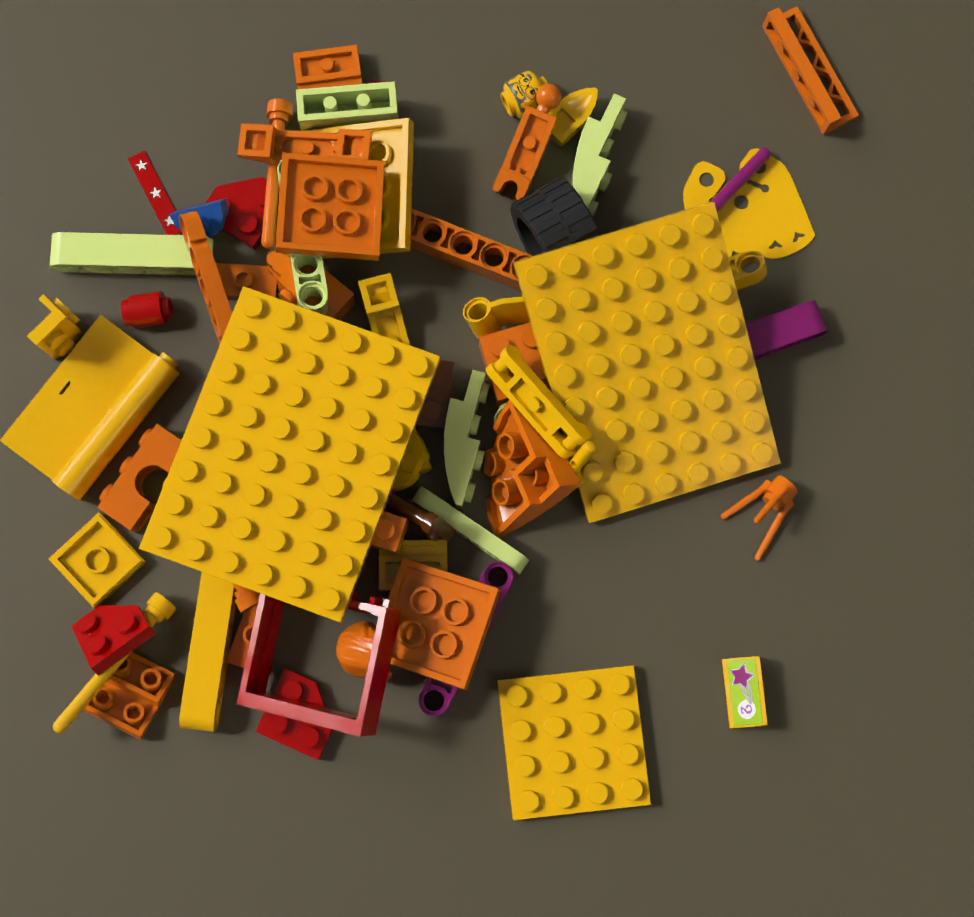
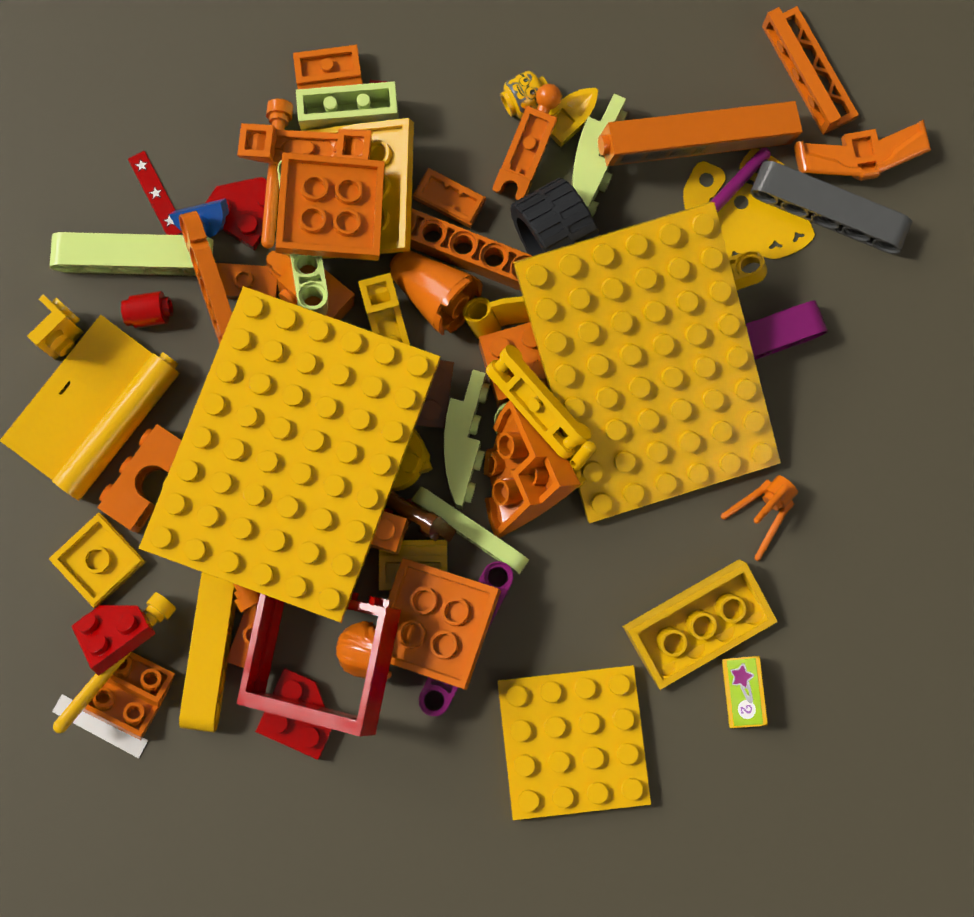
(103, 730): none -> white sticker
(435, 289): none -> orange cone
(449, 198): none -> orange plate
(699, 133): none -> orange brick
(700, 623): none -> yellow slope
(831, 207): none -> dark grey beam
(862, 153): none -> orange plate

